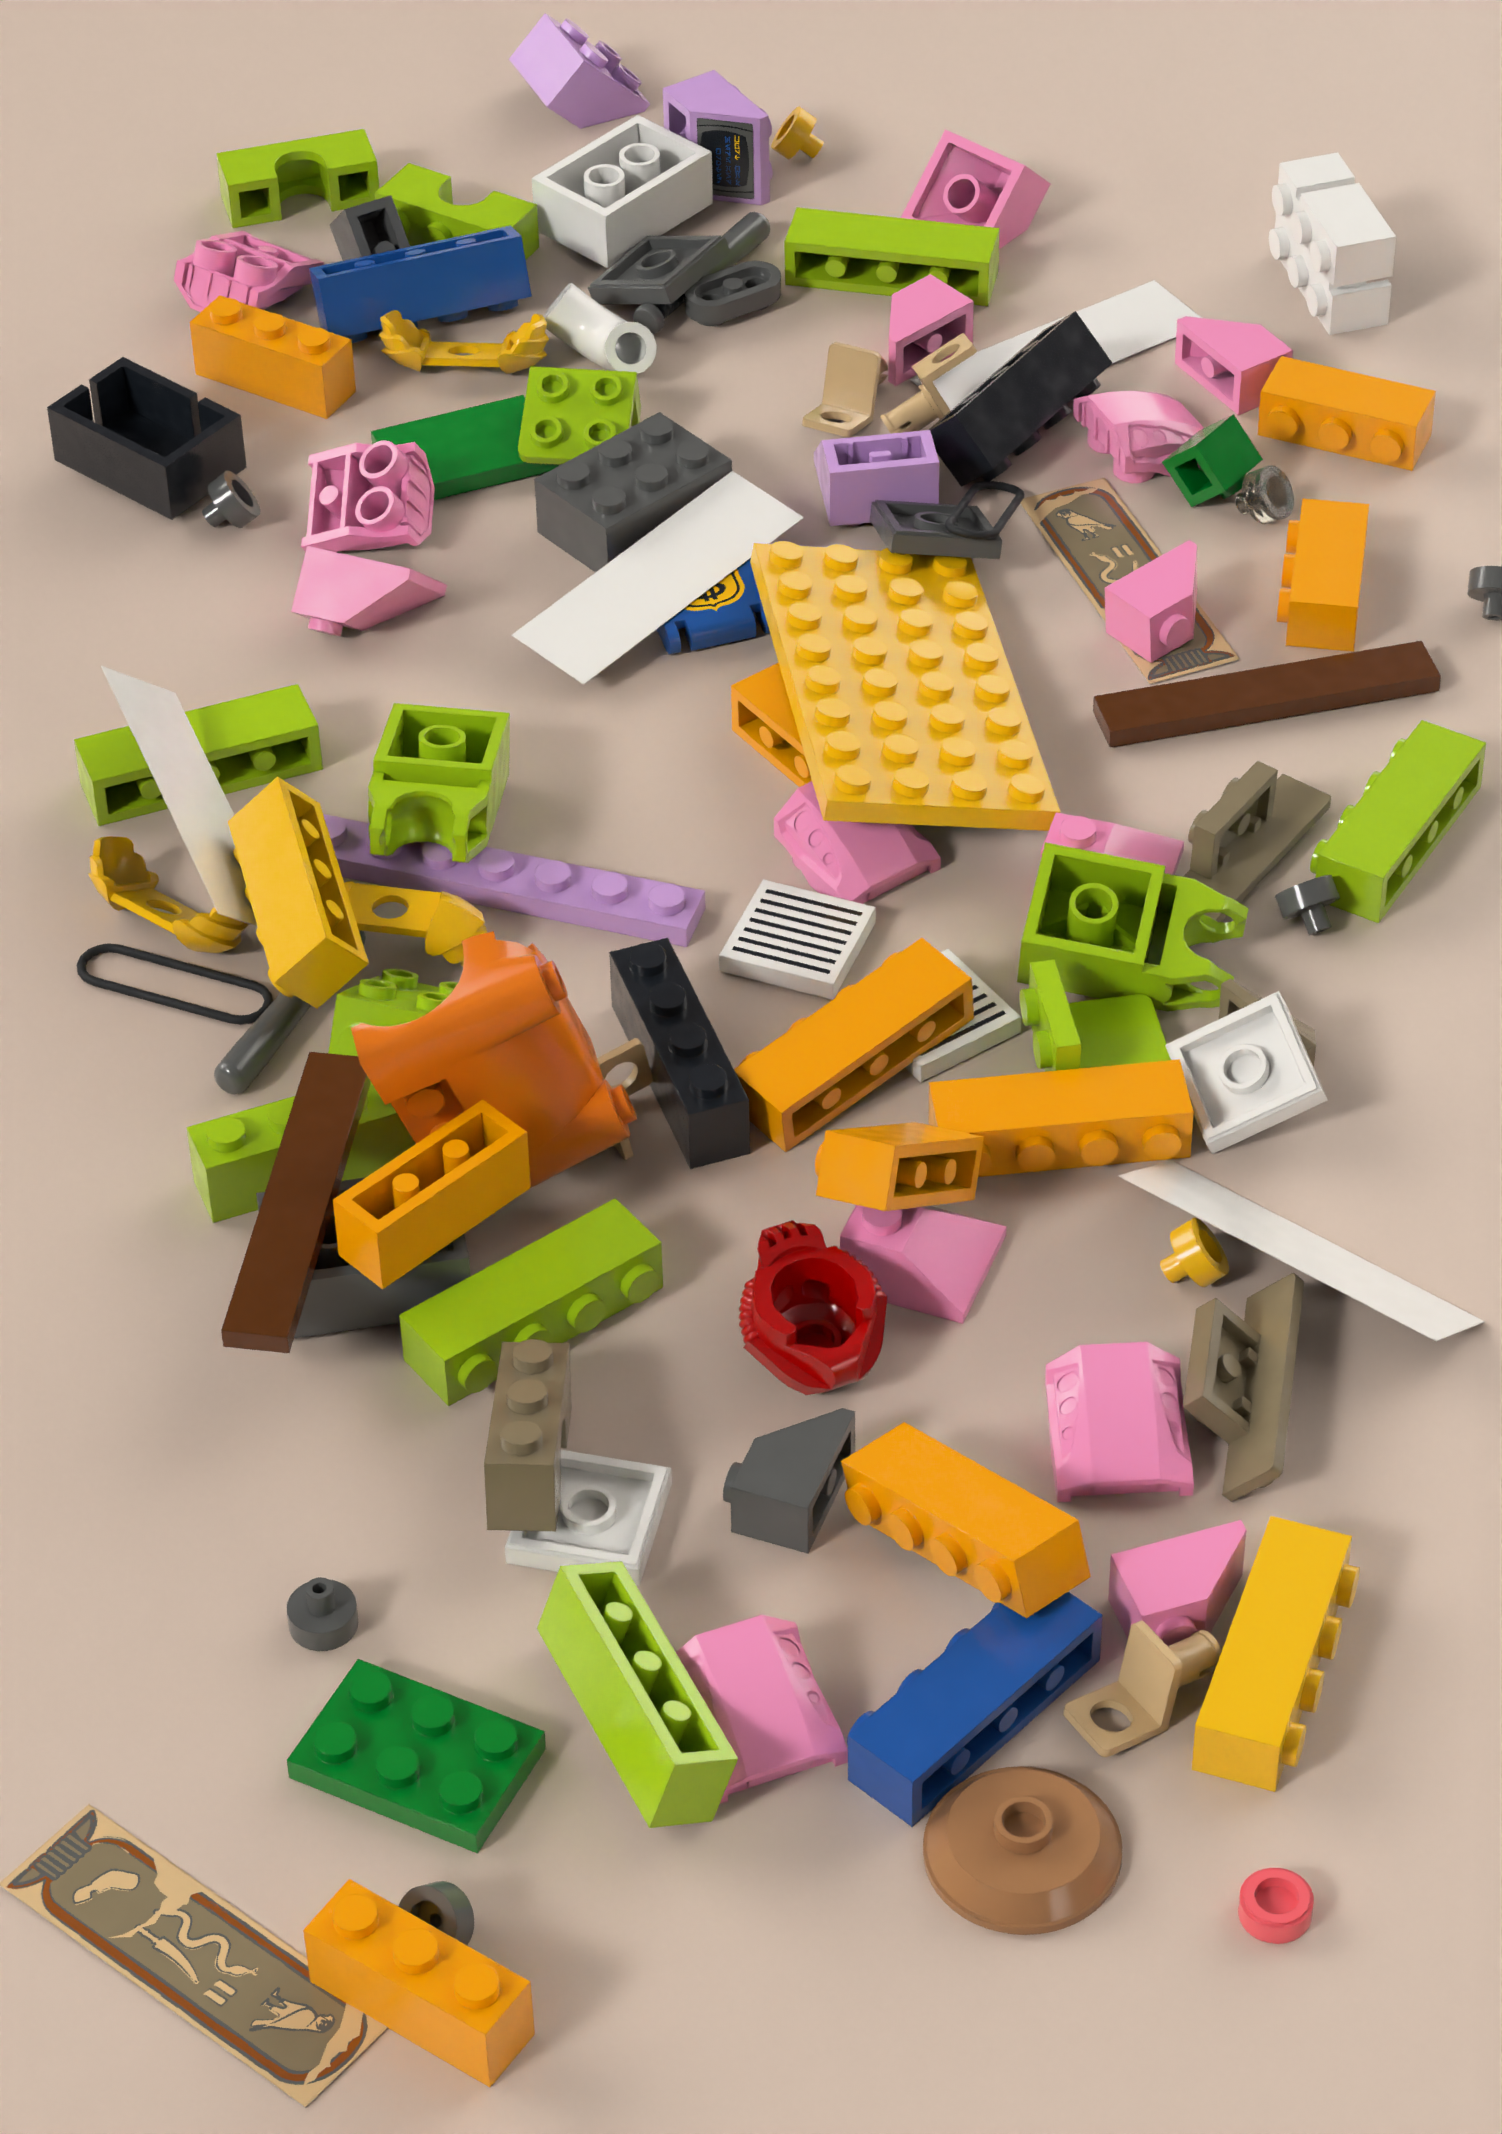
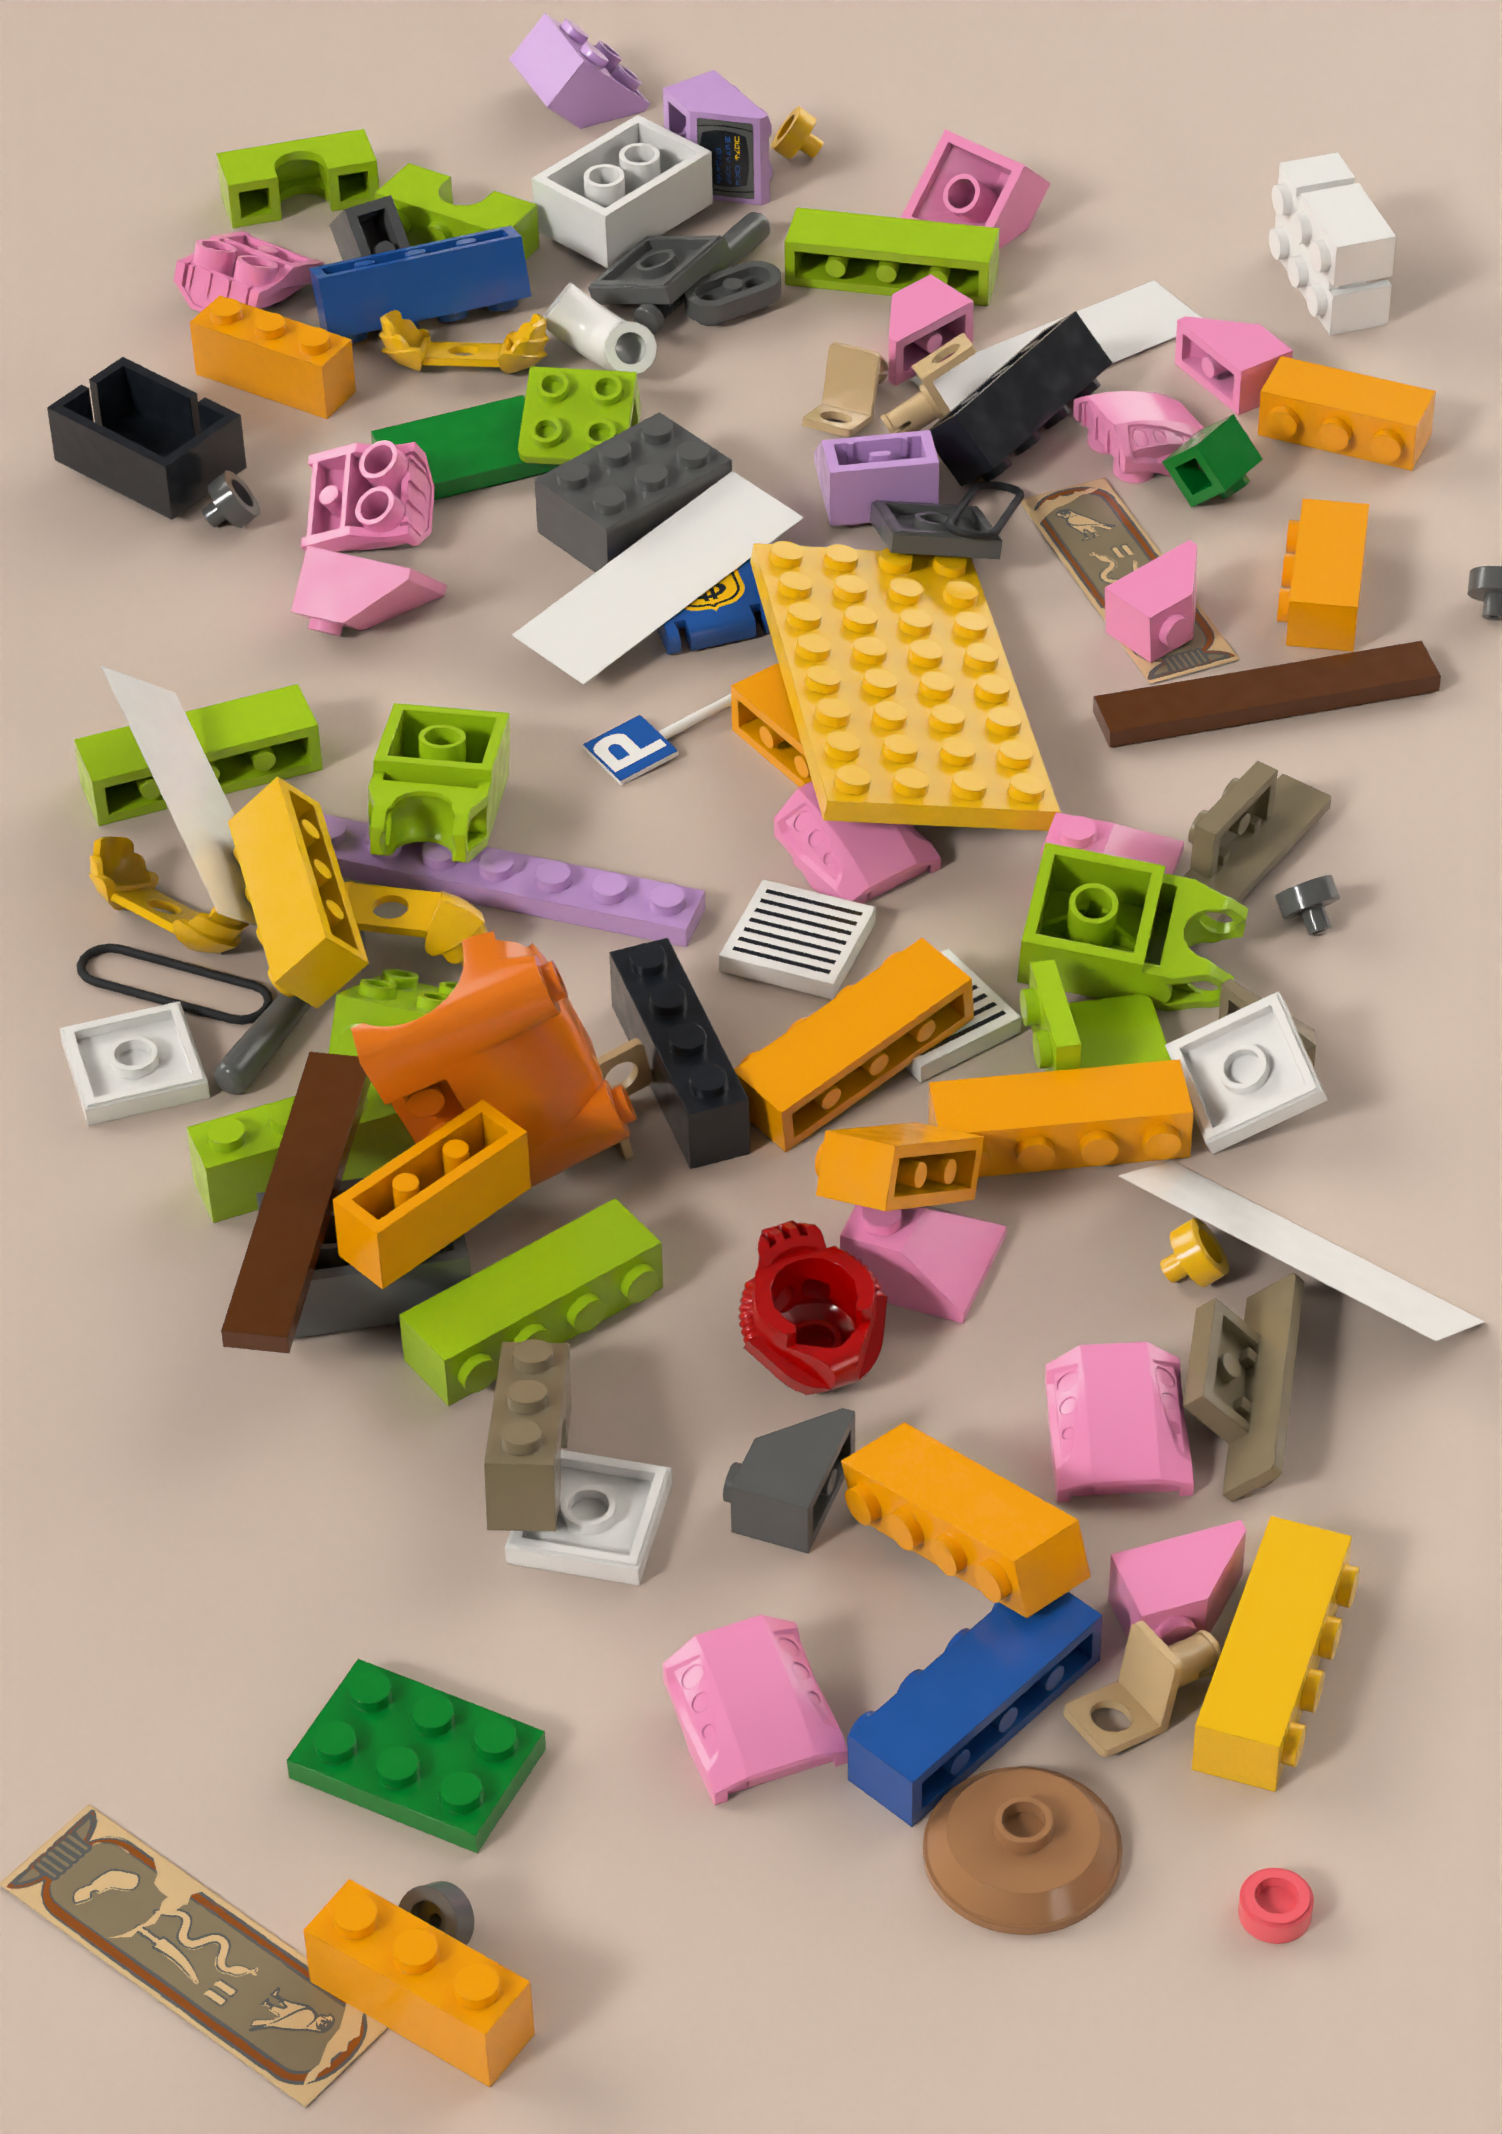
(134, 1063): none -> white tile
(322, 1614): dark grey tile -> none
(636, 1694): lime brick -> none
(639, 747): none -> piece
(1266, 495): clear smoke tile -> none
(1400, 818): lime brick -> none

